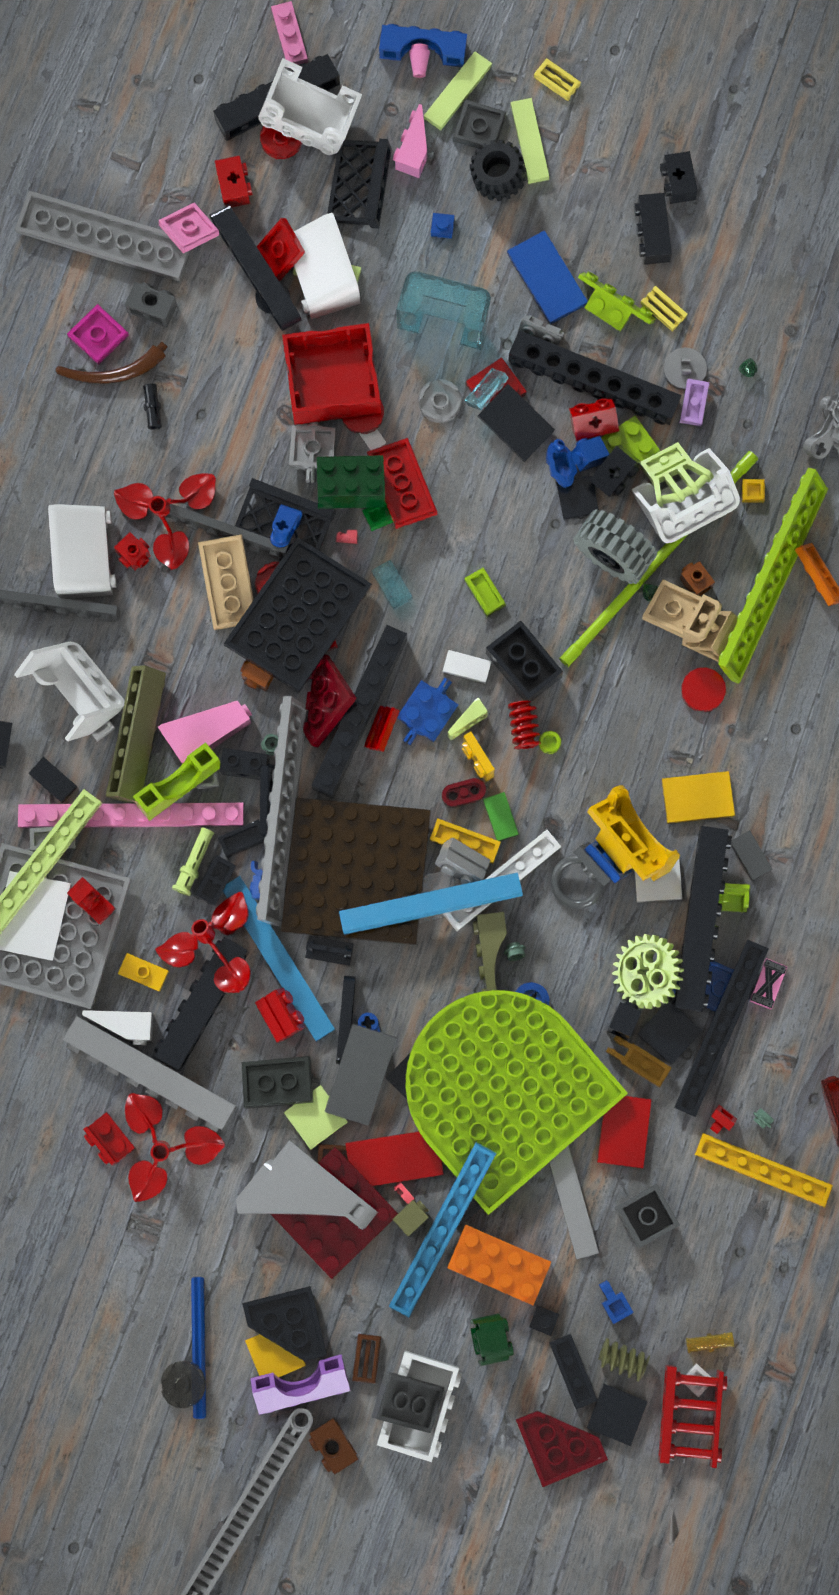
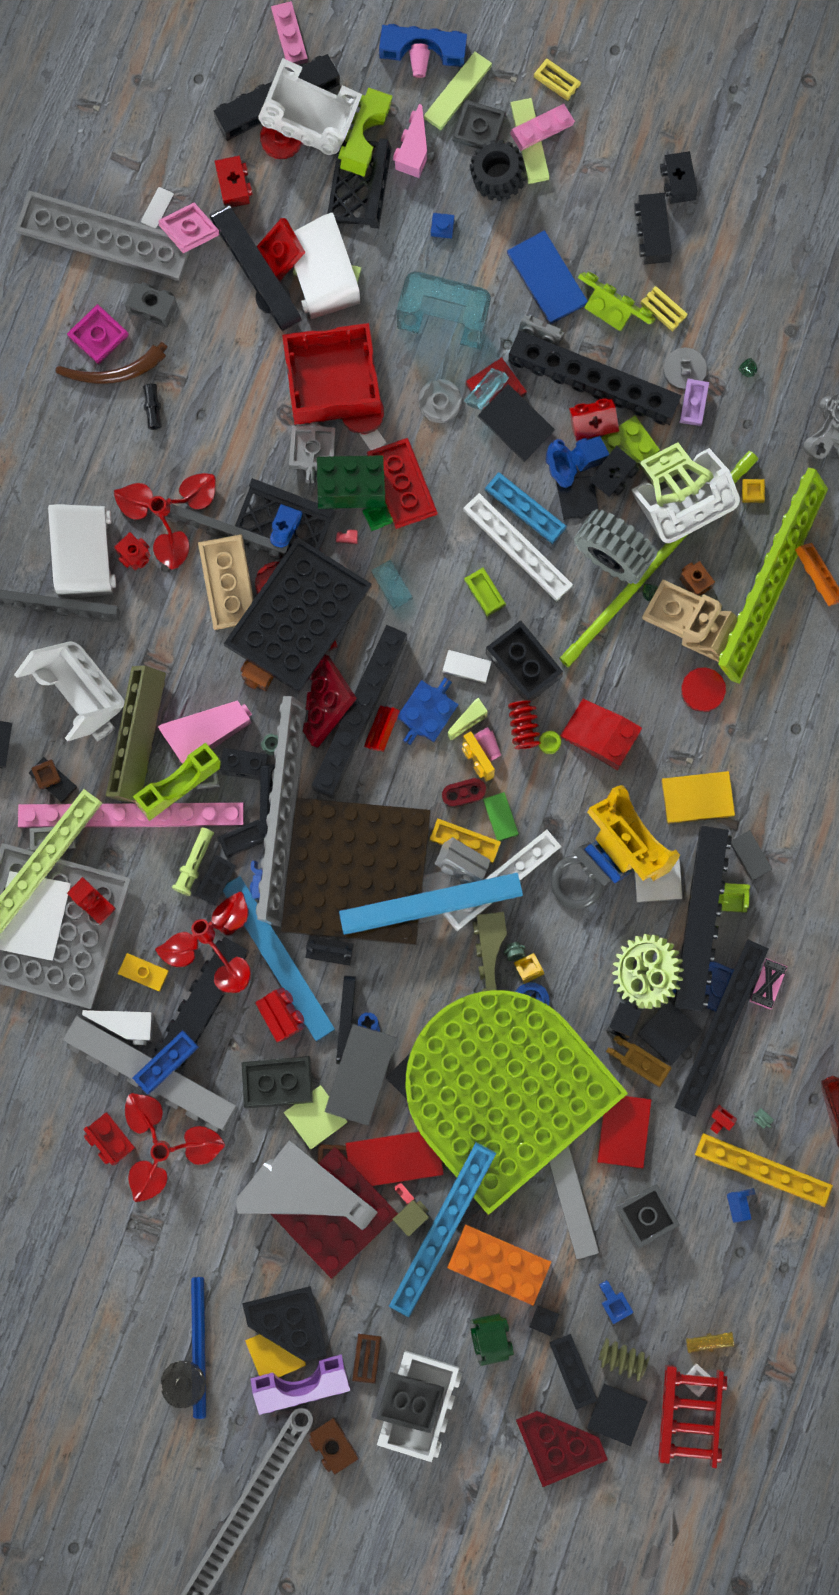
(46, 774): none -> reddish brown plate
(157, 207): none -> white sticker
(165, 1062): none -> blue tile
(373, 112): none -> lime arch
(488, 743): none -> bright pink cone
(518, 547): none -> white plate
(525, 508): none -> dark azure tile
(529, 968): none -> yellow tile
(542, 127): none -> bright pink plate
(601, 733): none -> red slope
(739, 1204): none -> blue tile

